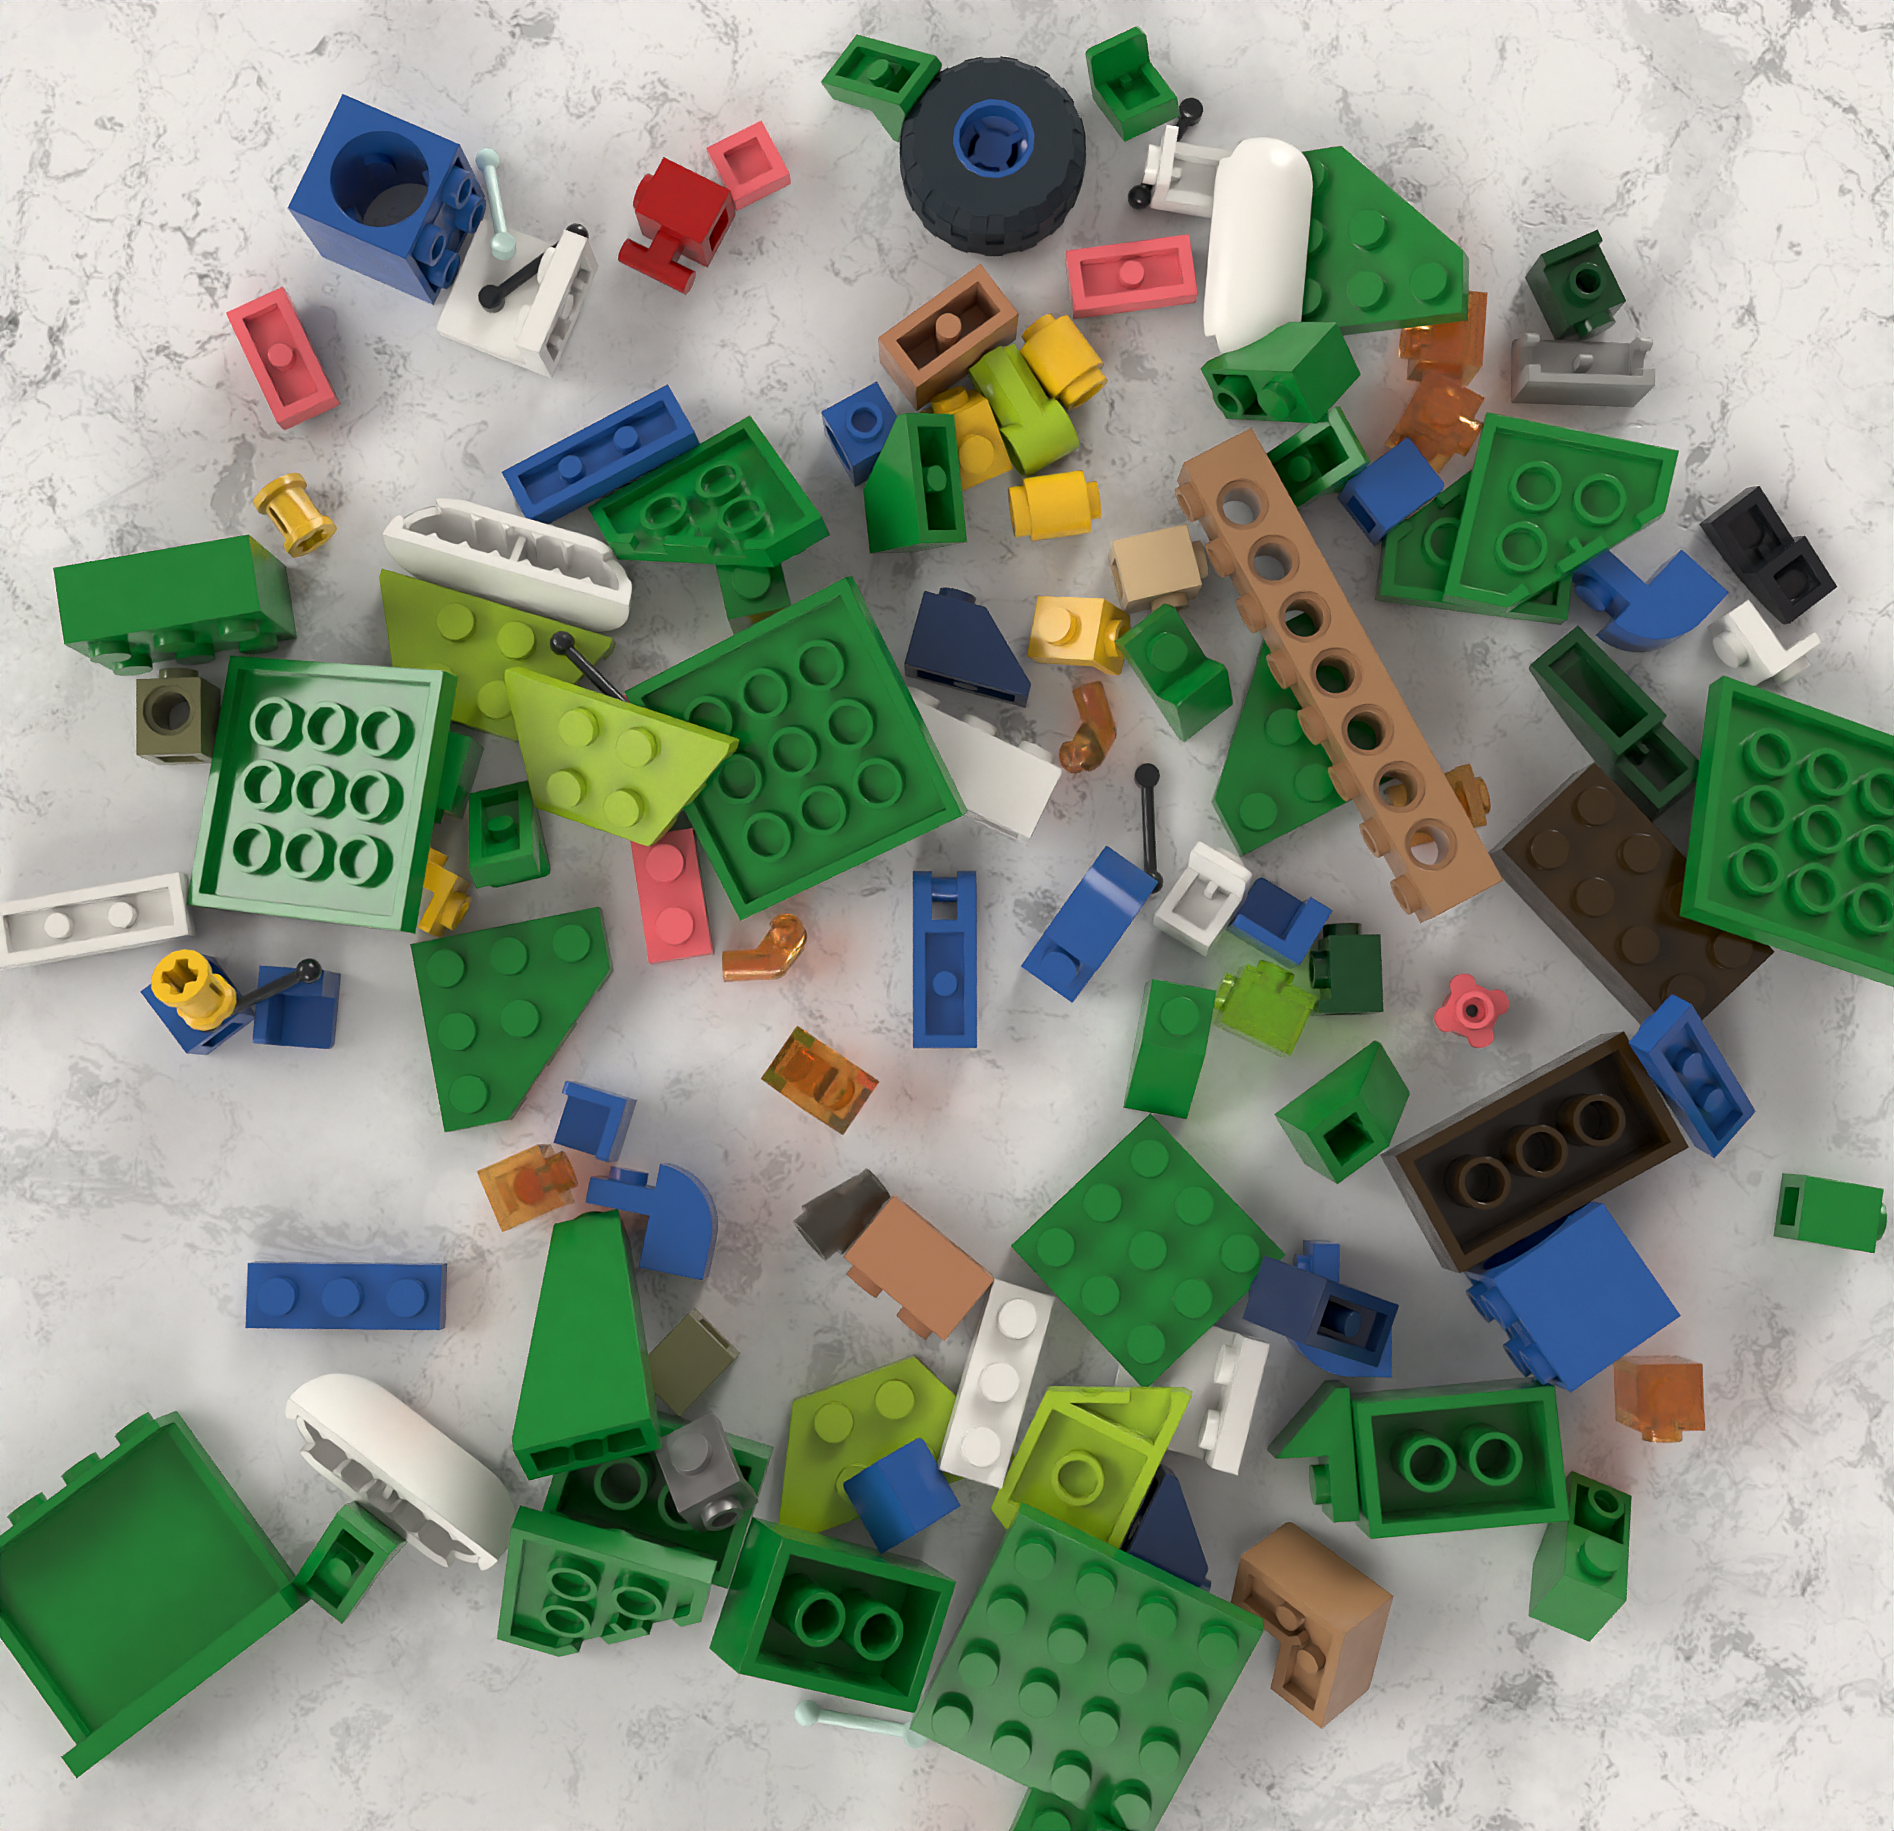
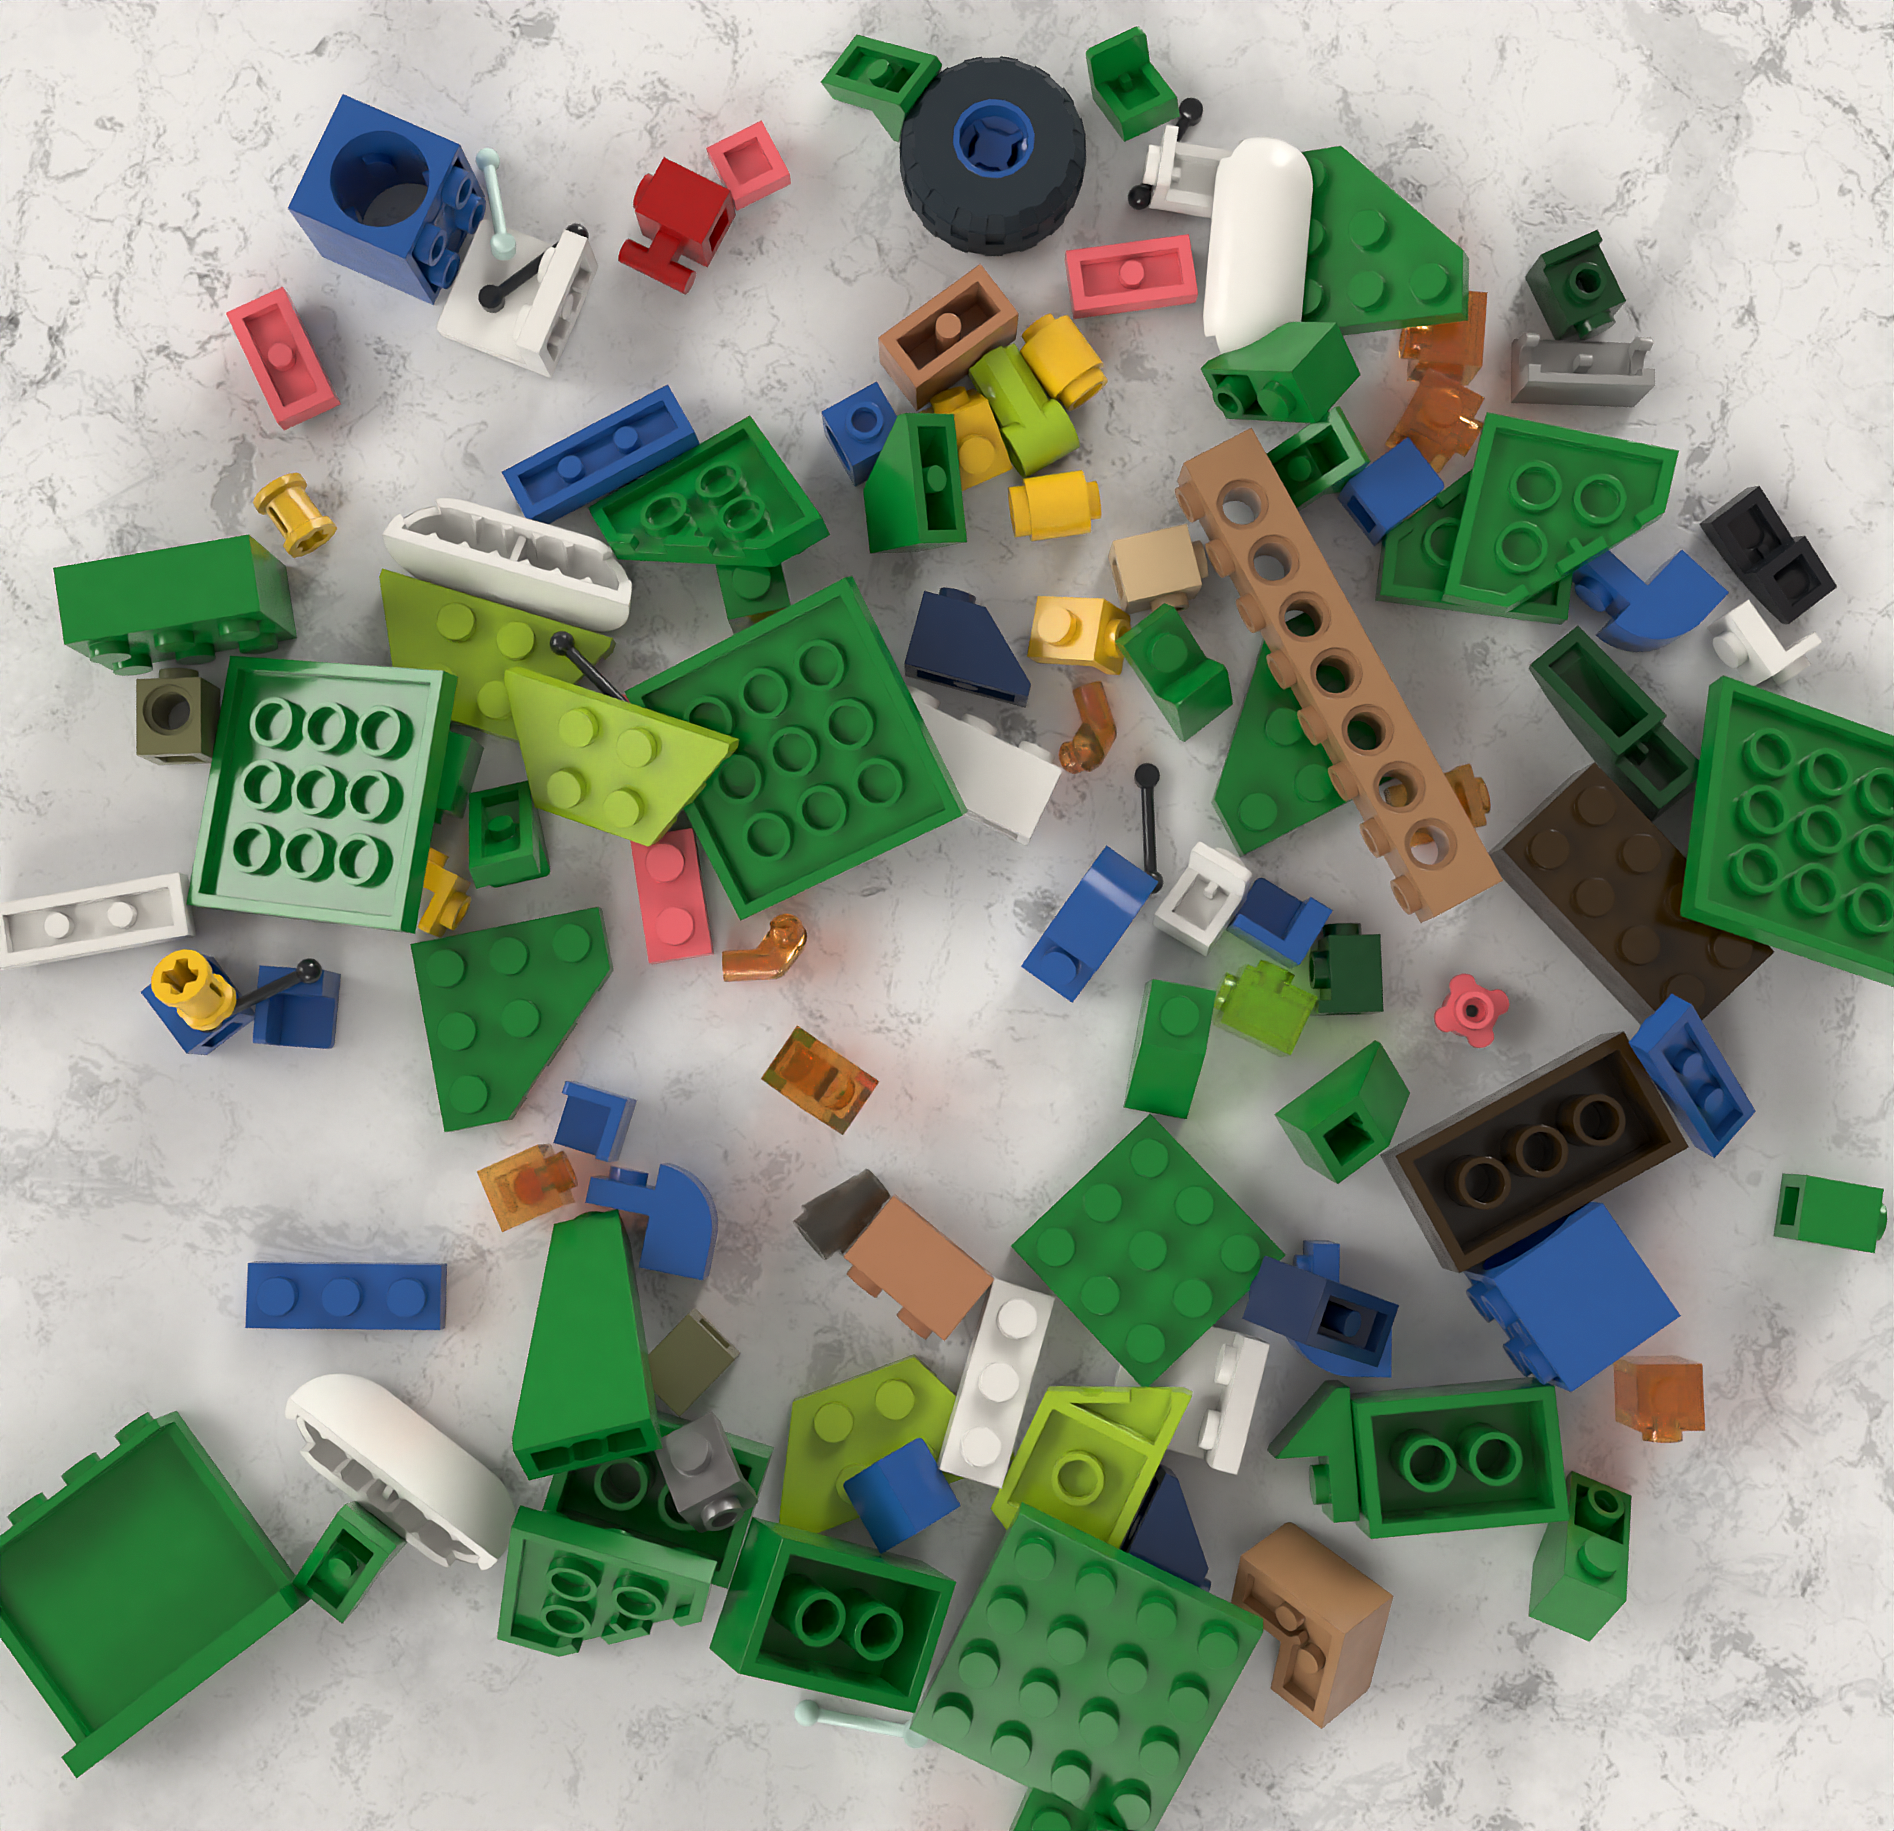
(944, 963): blue plate -> none

